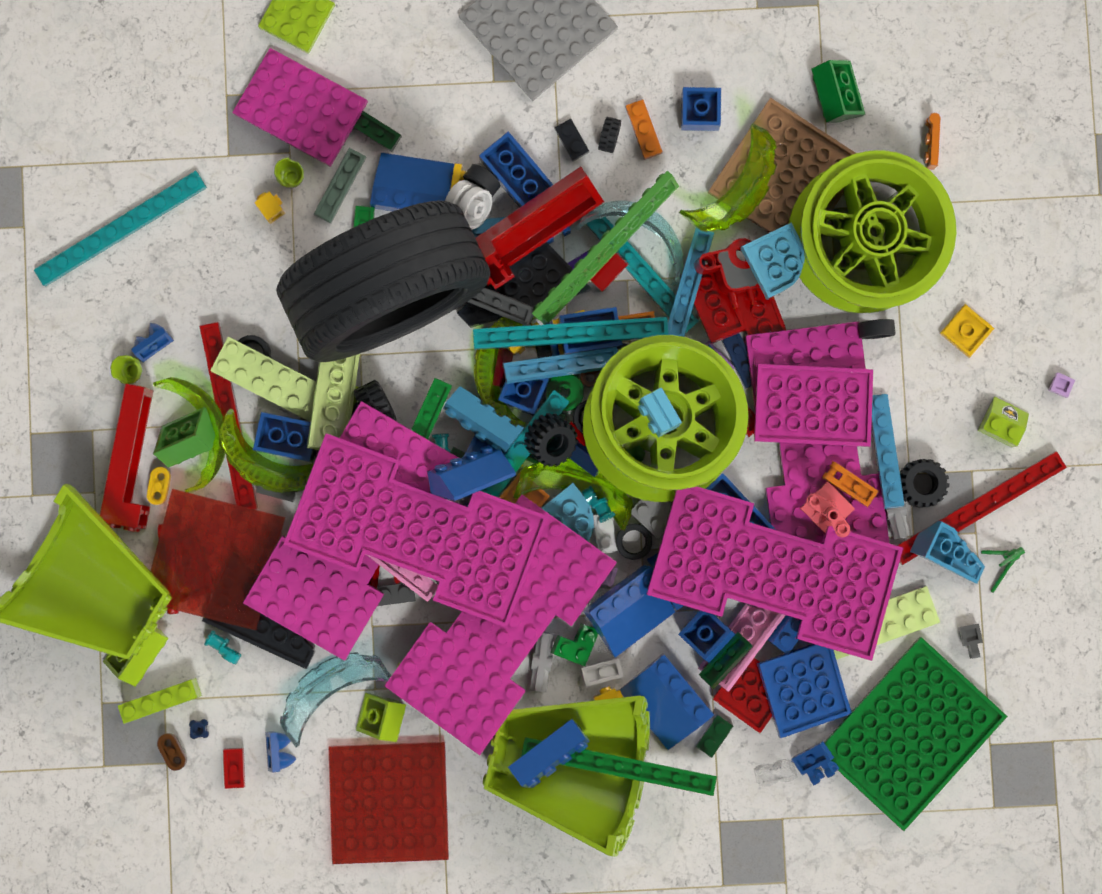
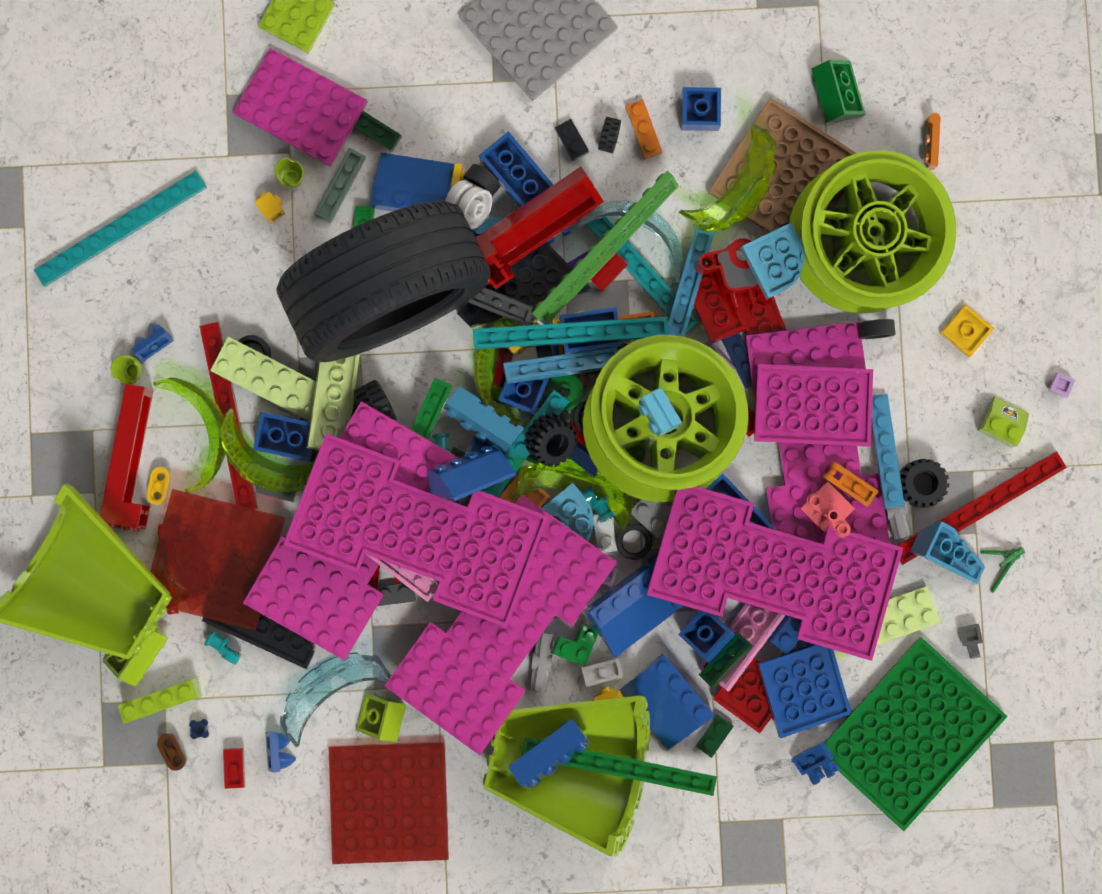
(185, 438): bright green slope -> none

